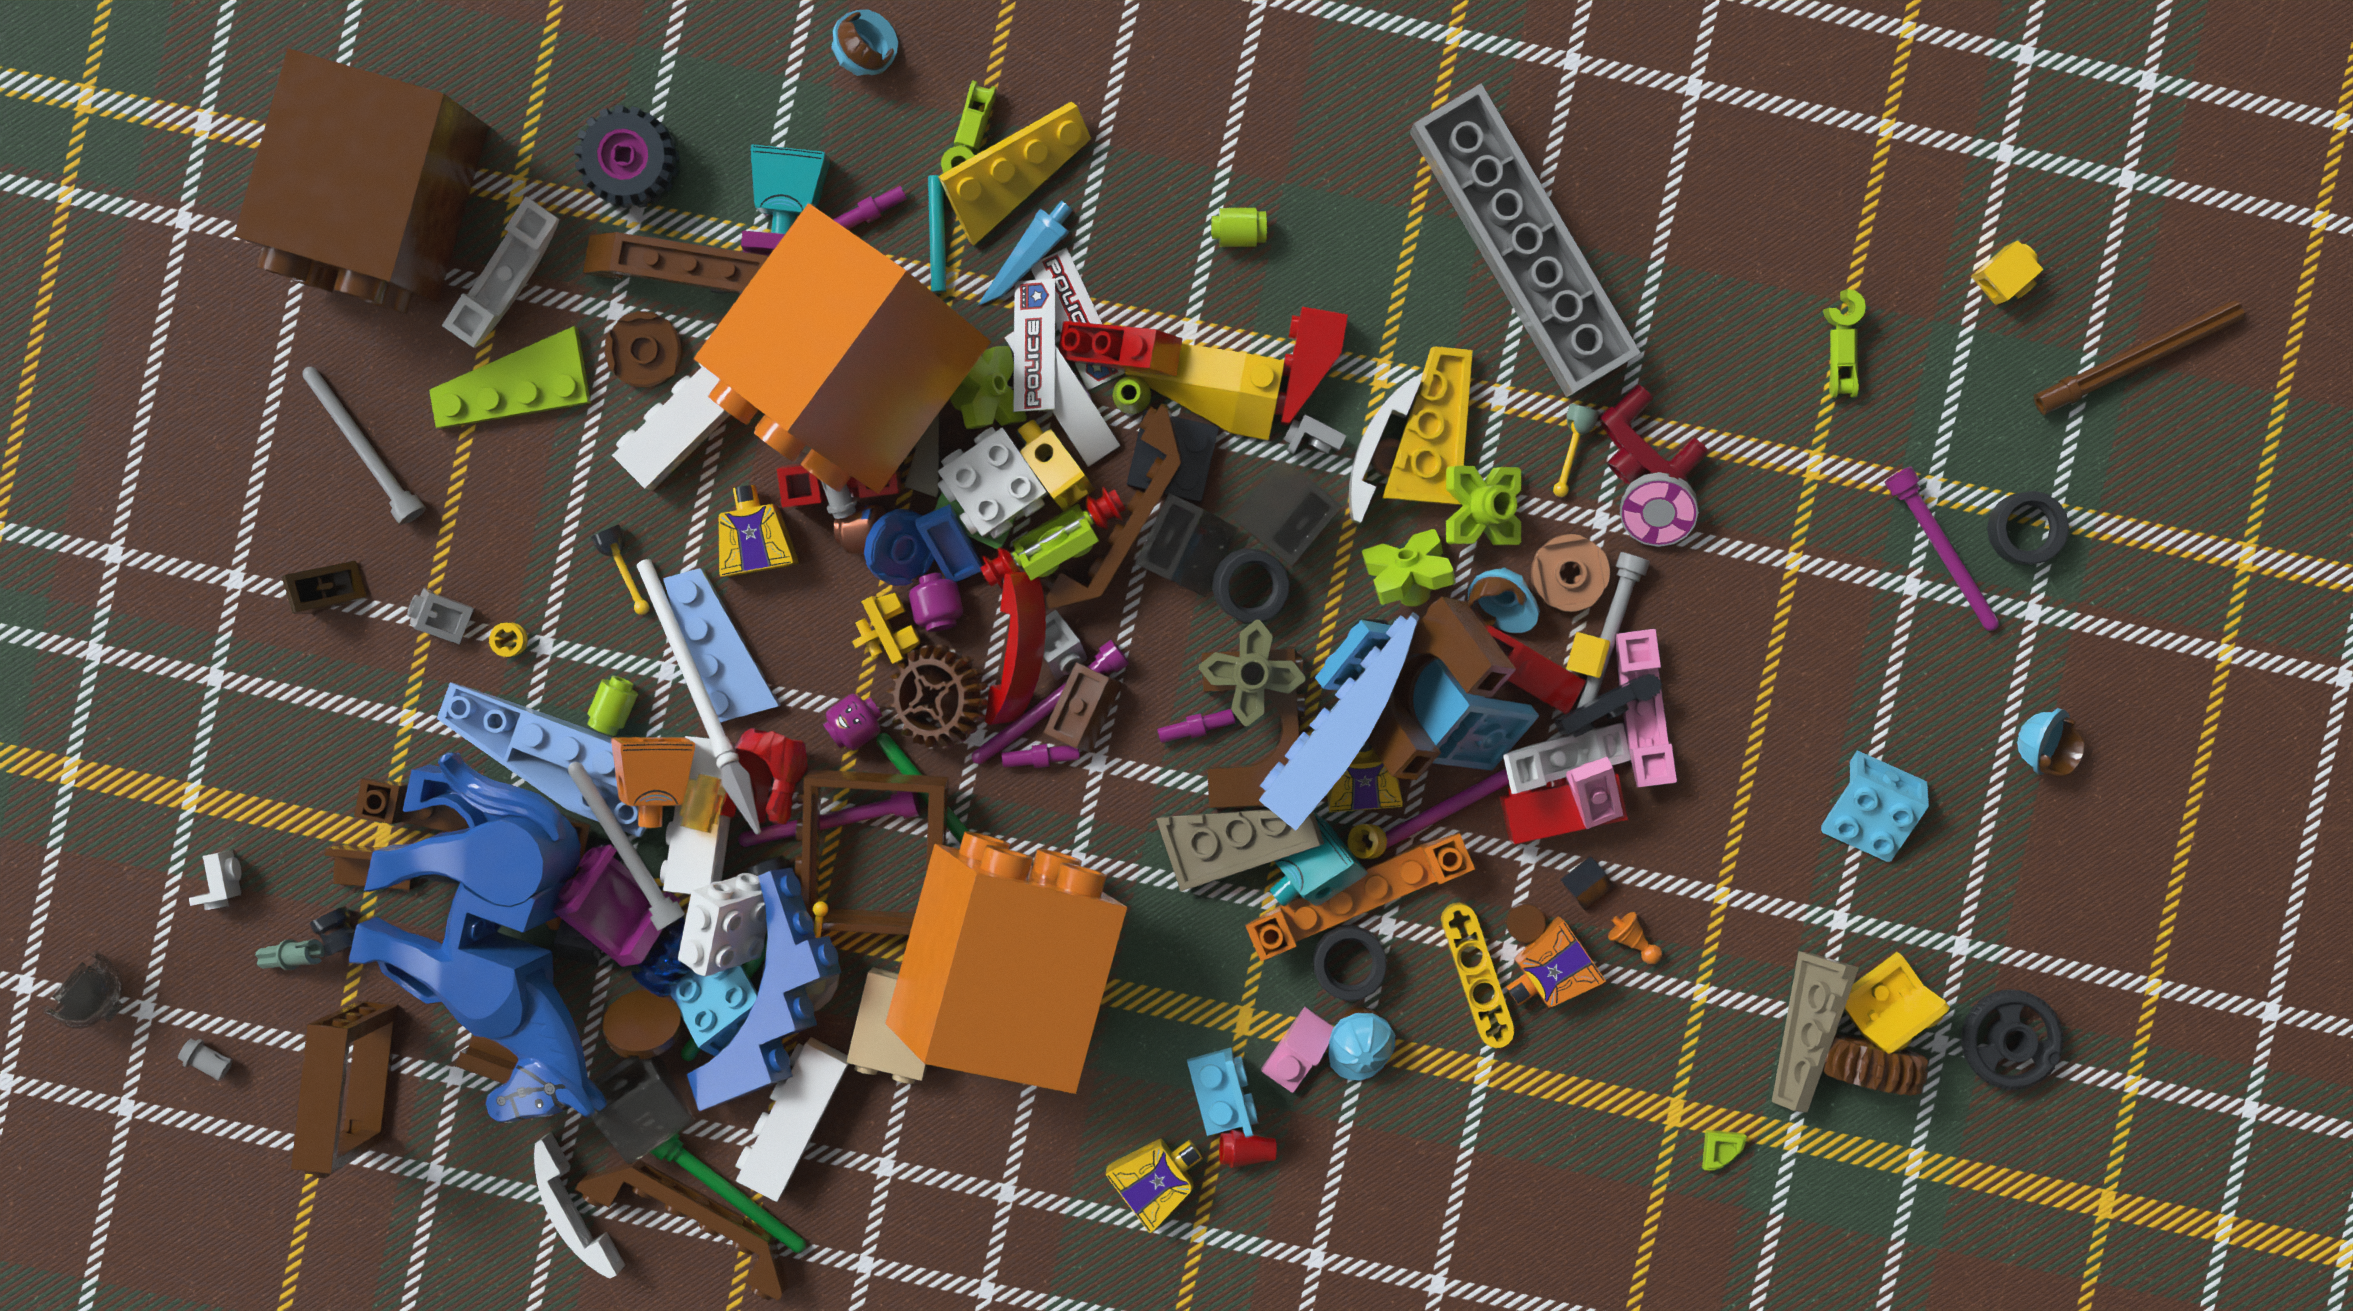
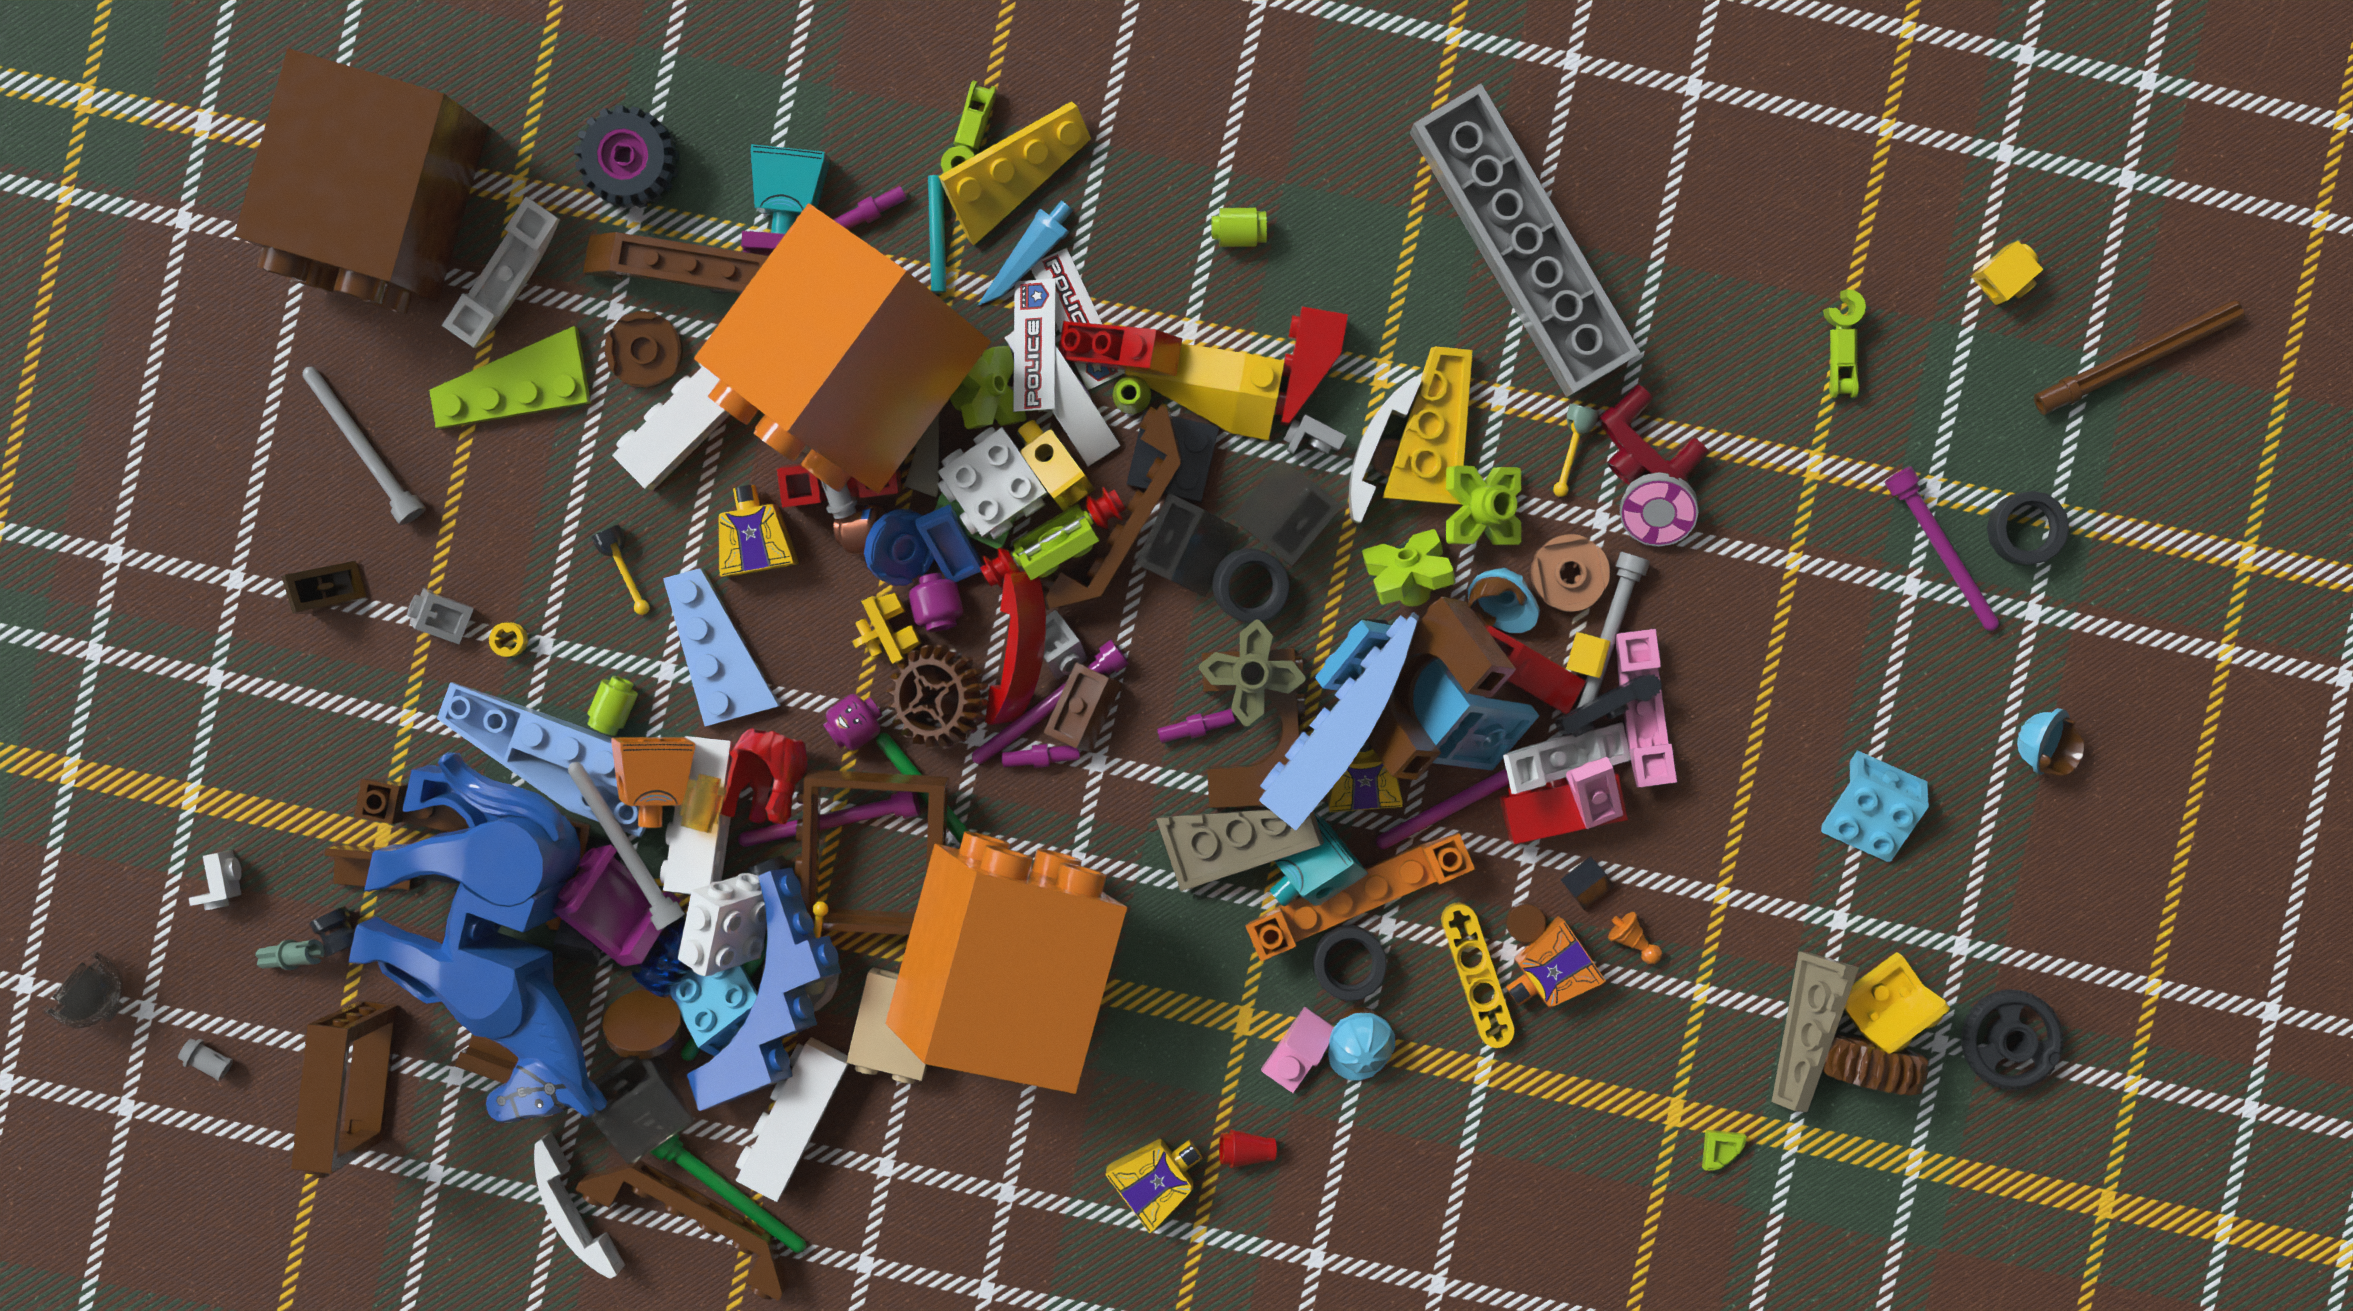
(734, 777): white piece -> none
(864, 42): piece -> none
(1219, 1092): medium azure bracket -> none
(1359, 847): yellow bush -> none

